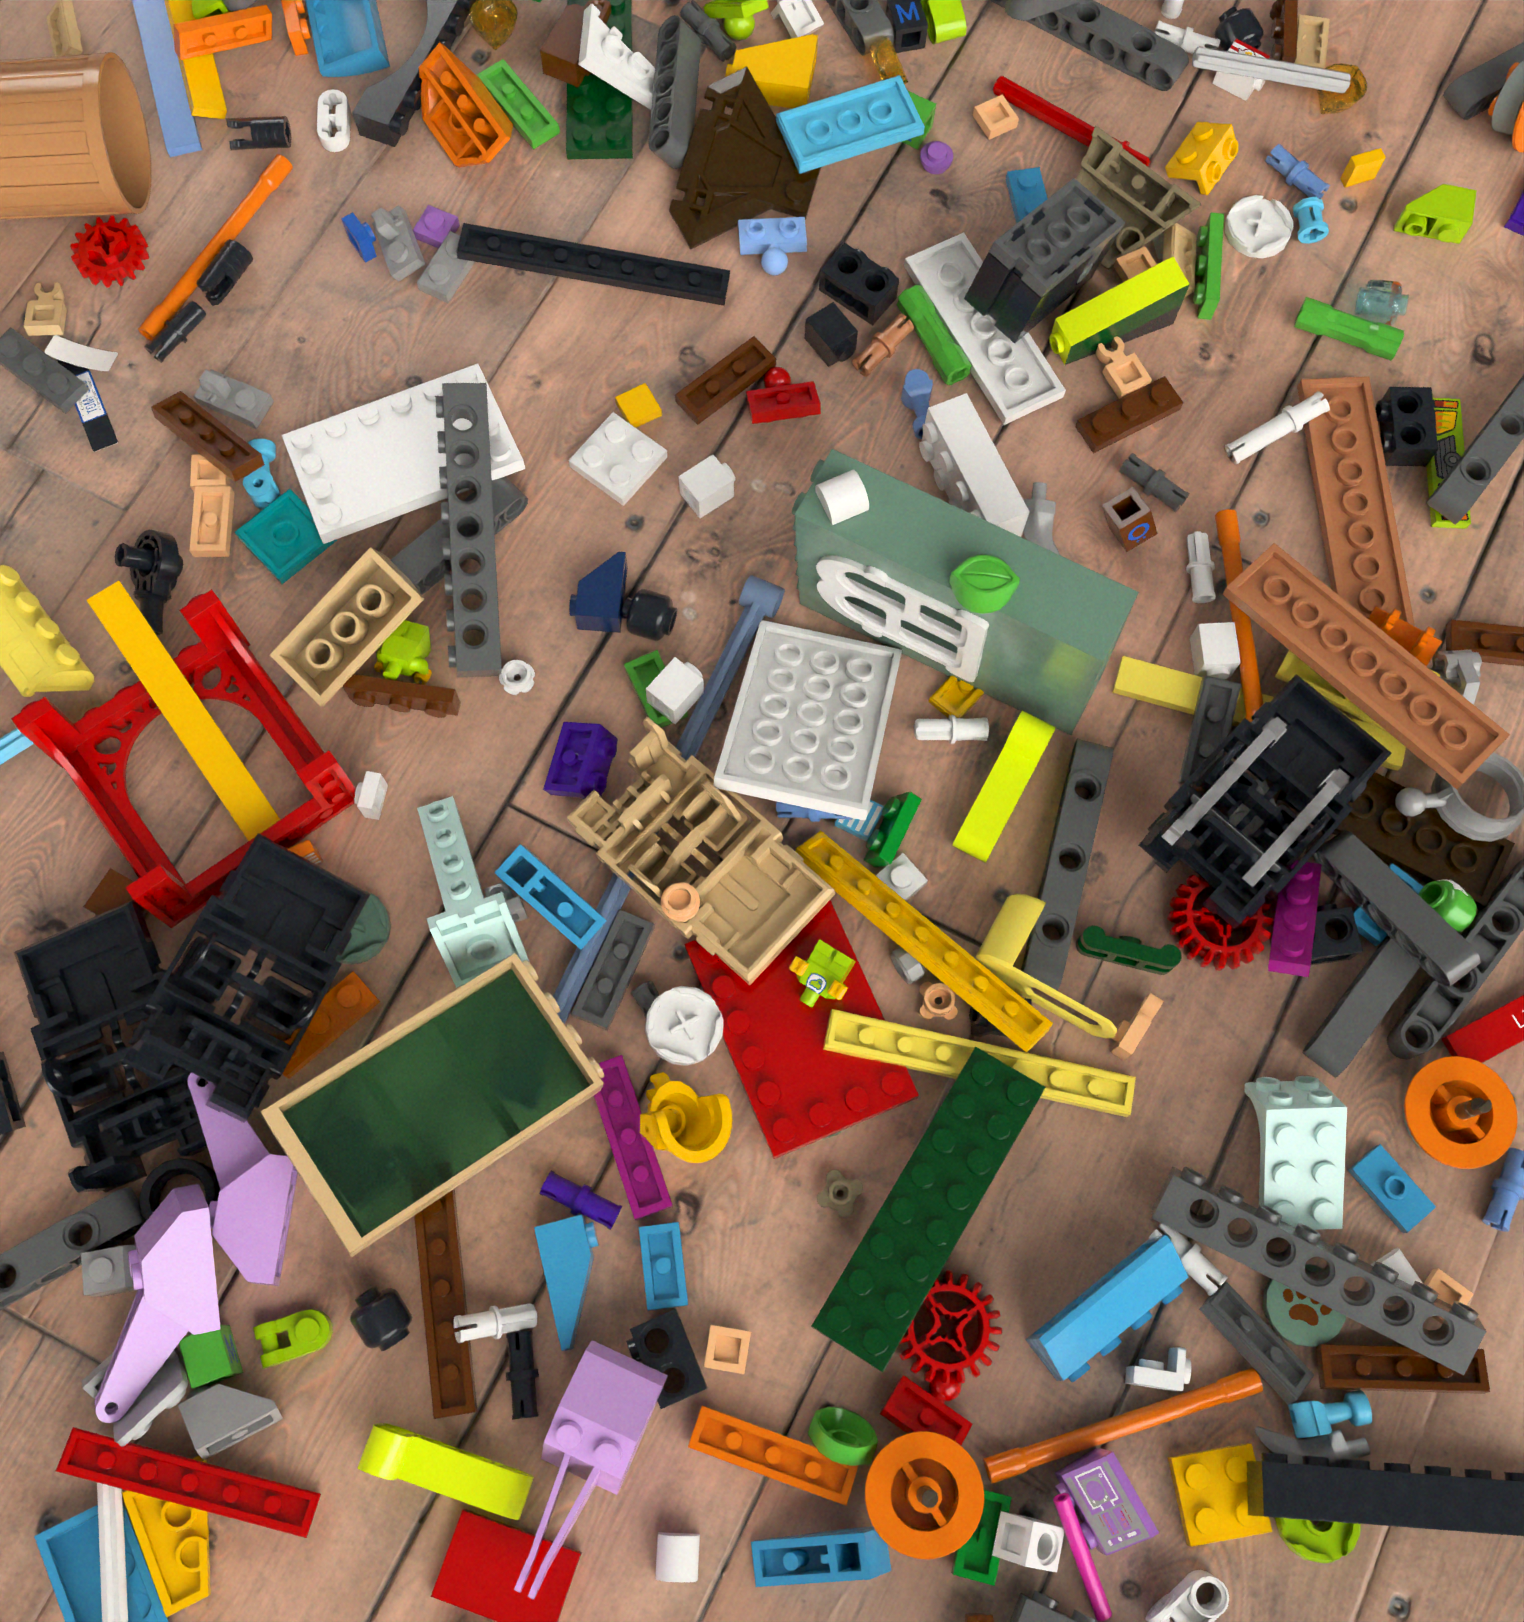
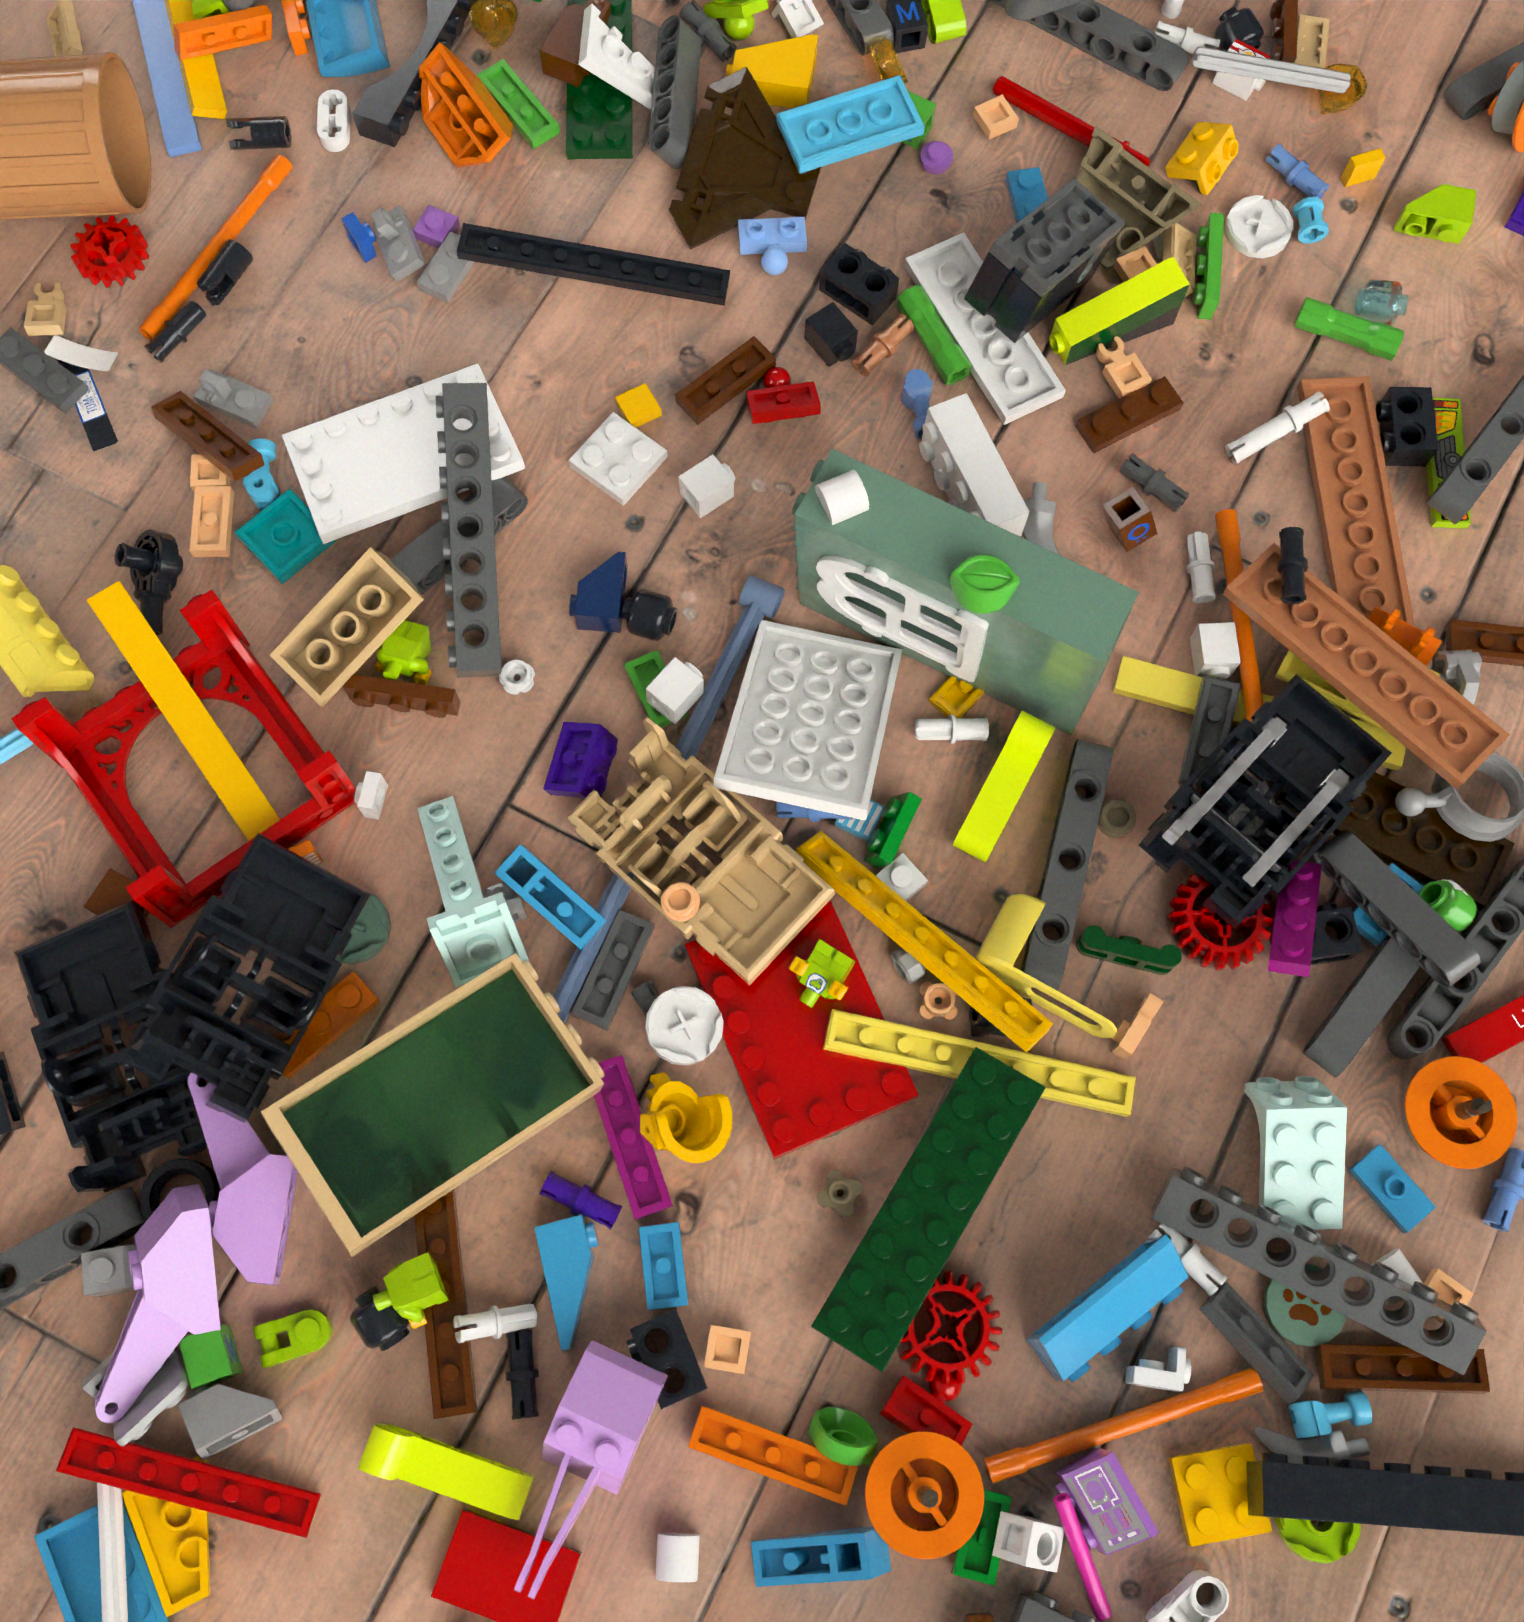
(412, 1288): none -> lime piece
(1116, 818): none -> dark tan tile
(1292, 565): none -> black pin

